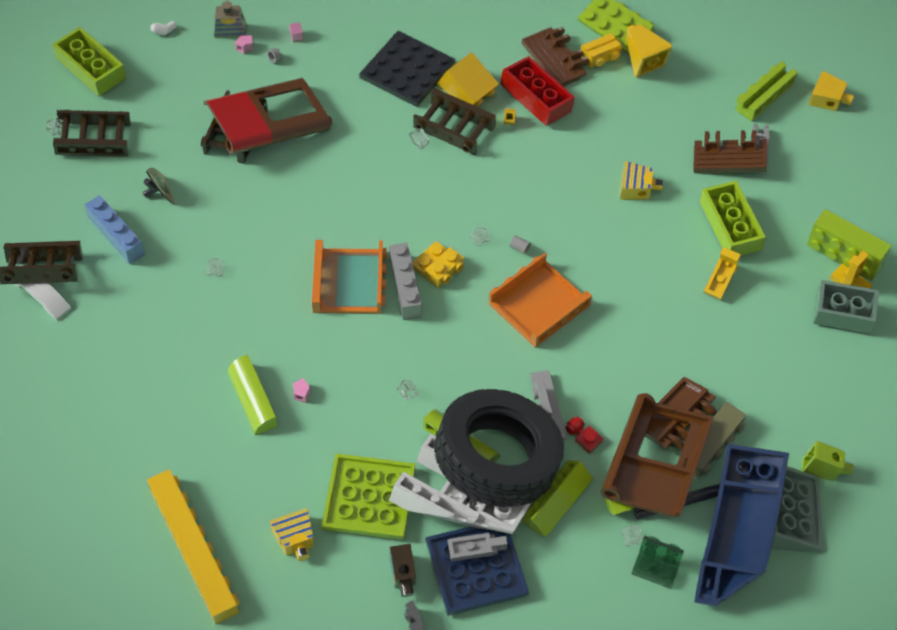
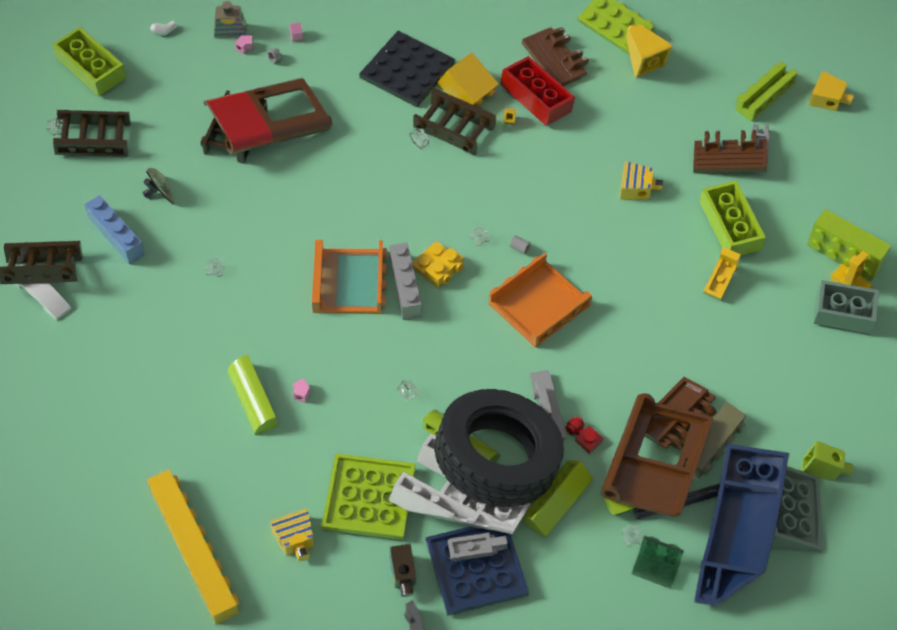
(601, 50): yellow brick -> none

